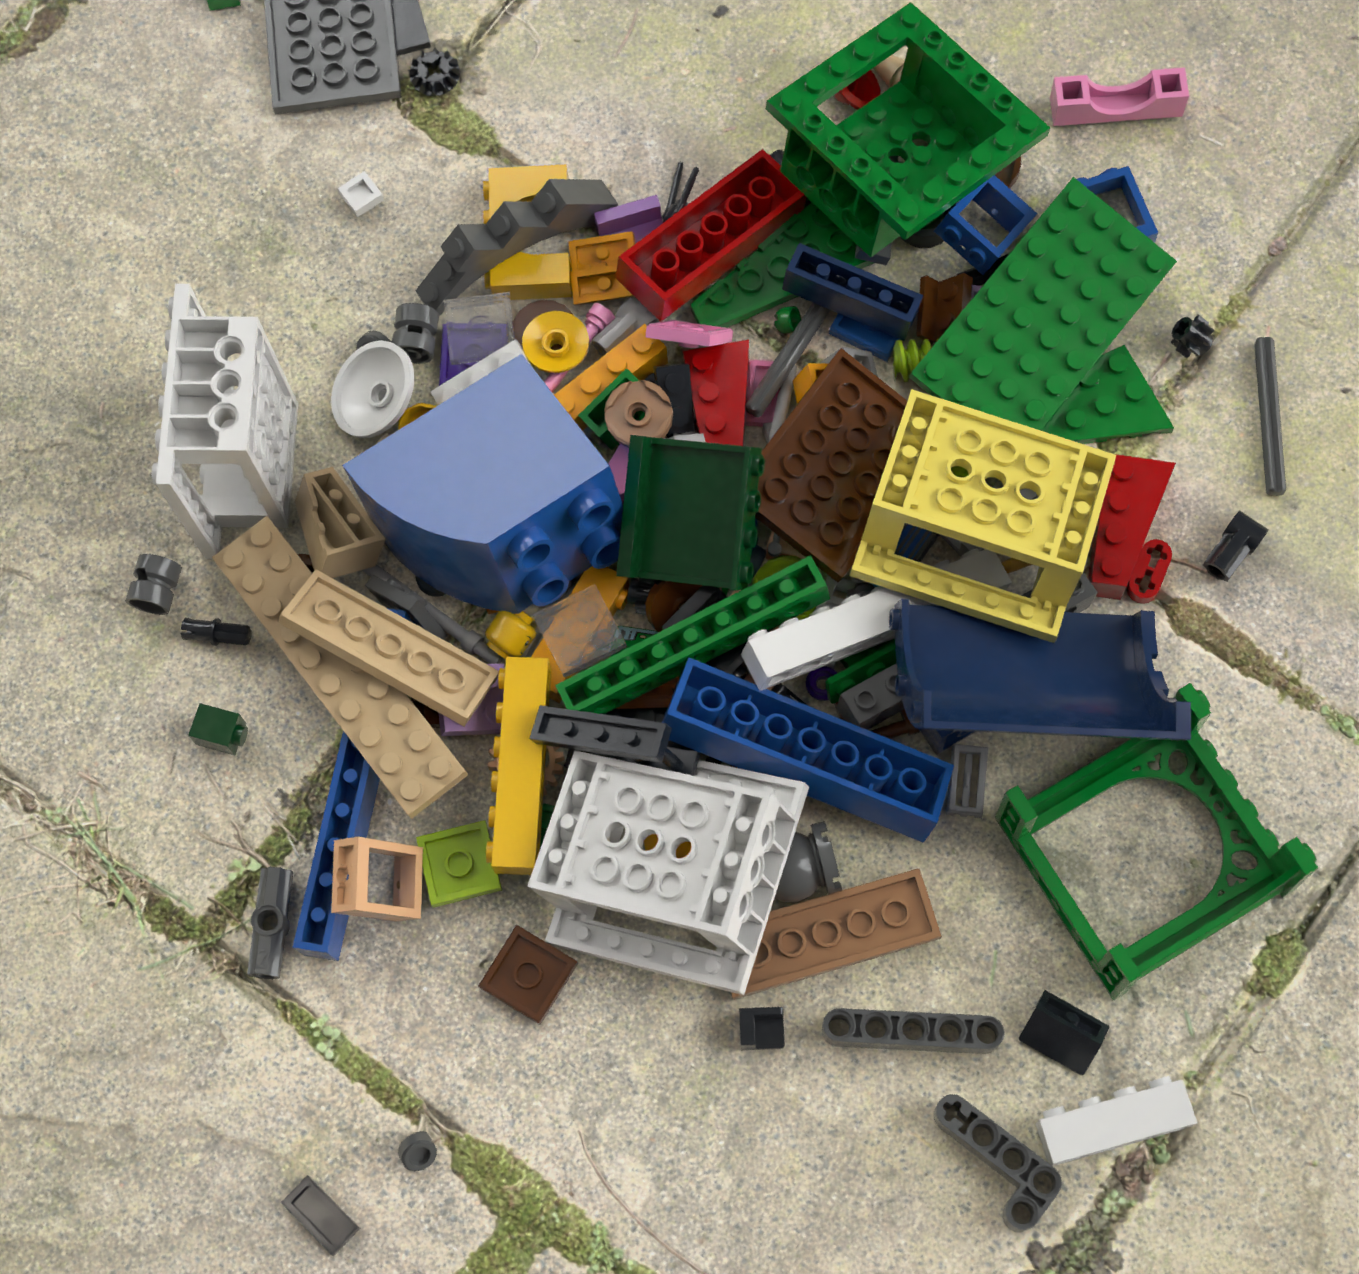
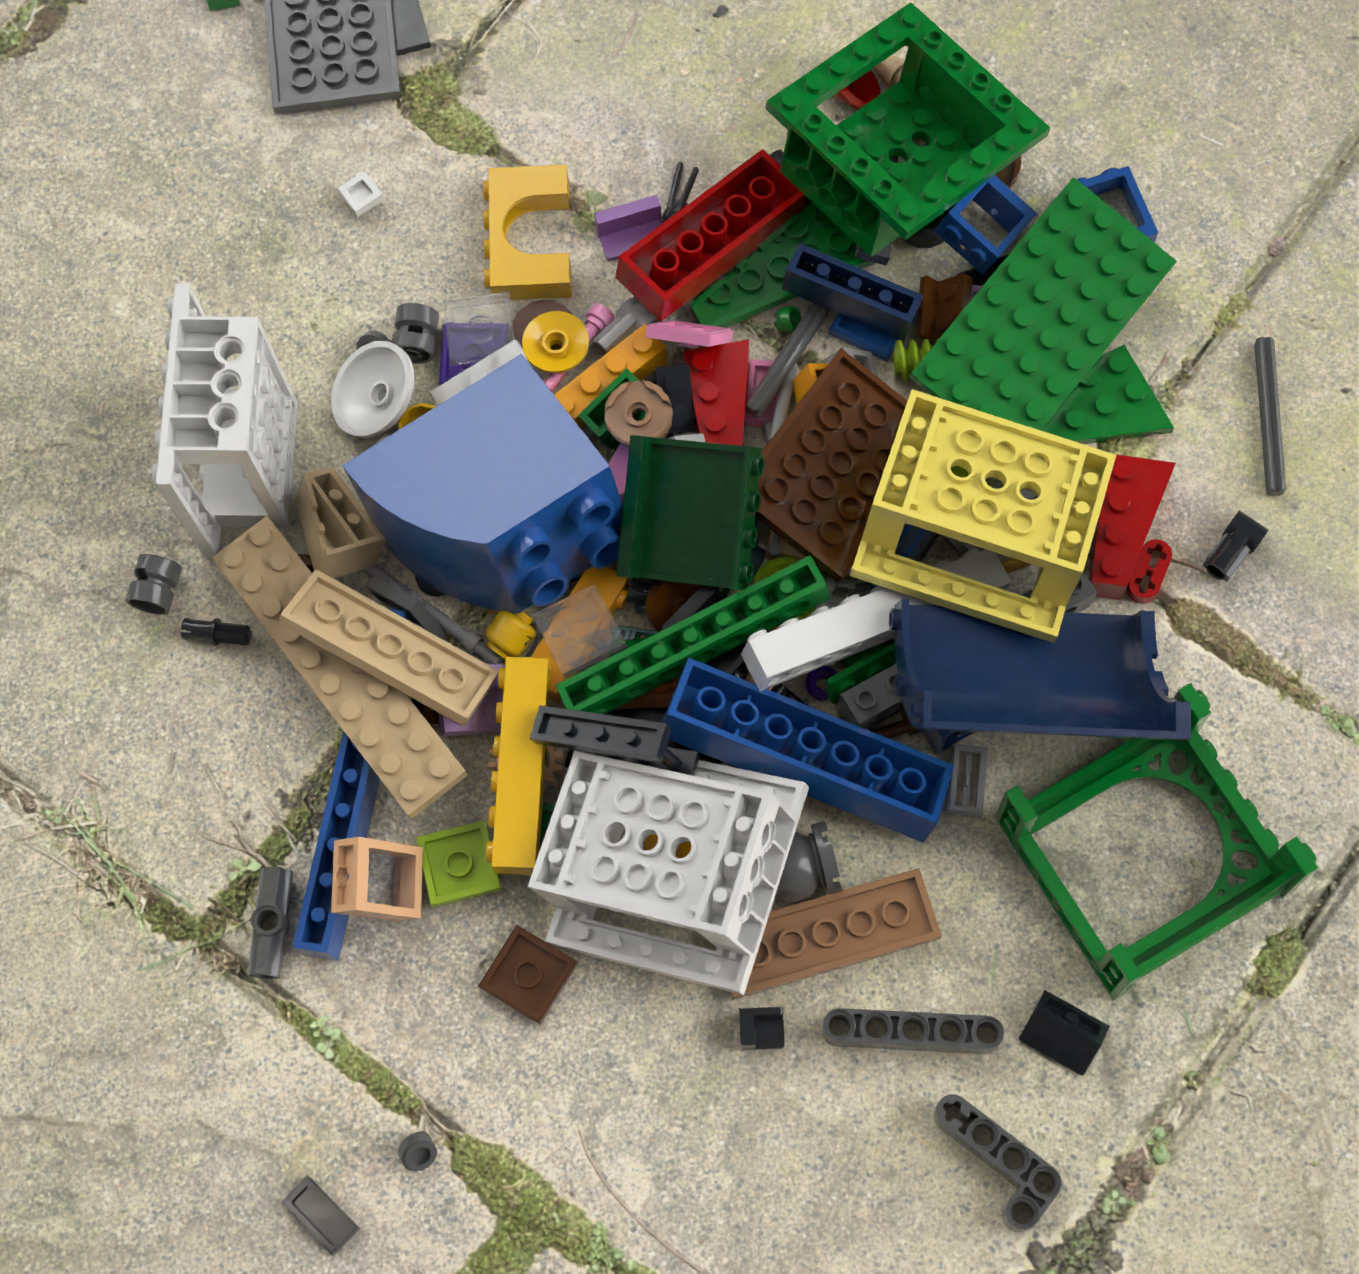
(218, 729): dark green brick -> none
(437, 83): black gear -> none
(516, 225): dark grey arch -> none
(595, 267): light orange slope -> none
(1081, 101): bright pink arch -> none
(1115, 1122): white brick -> none
(1192, 336): black gear -> none

